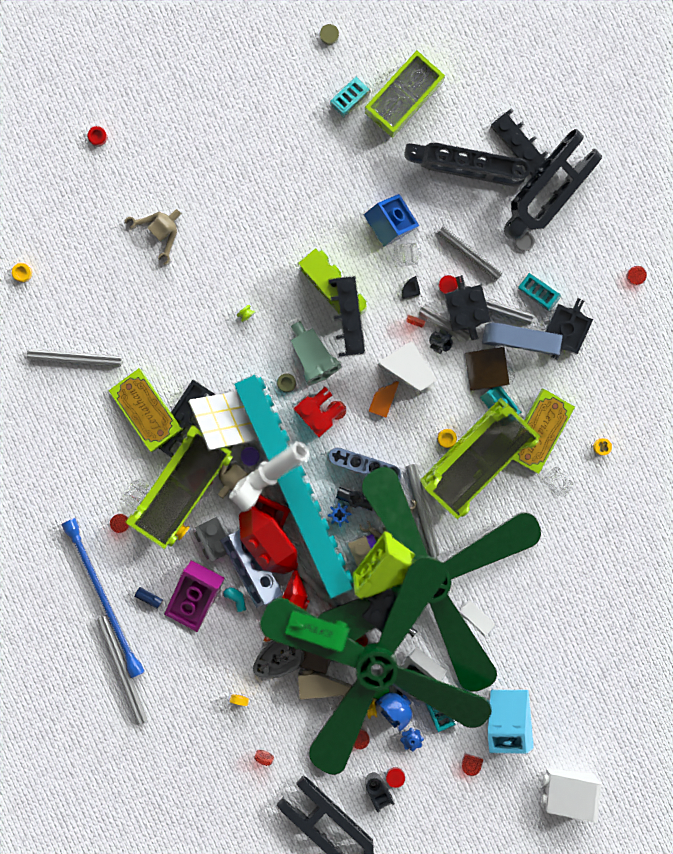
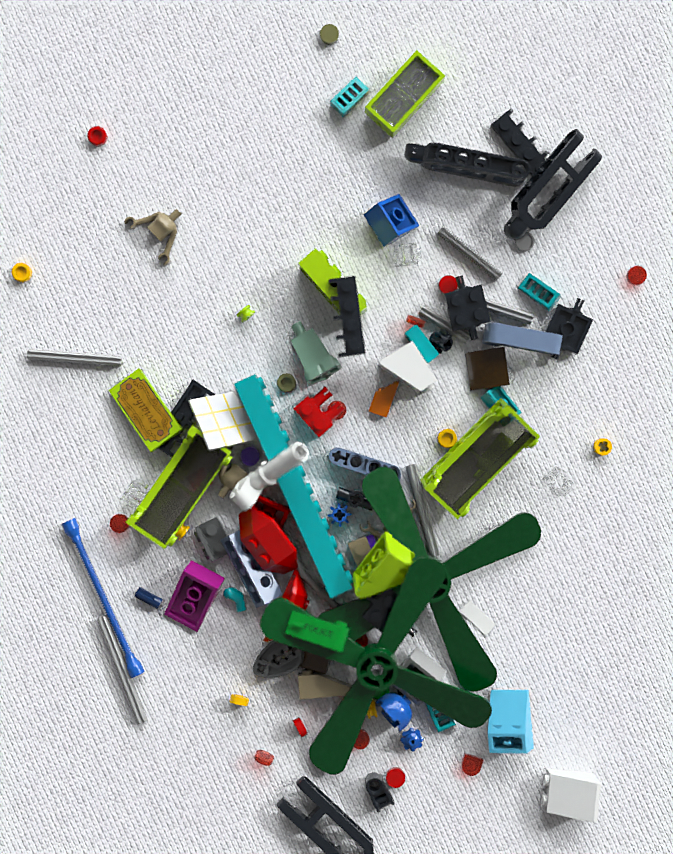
(300, 727): none -> red tile
(411, 288): black tile -> none
(422, 343): none -> teal slope
(548, 419): tile -> none

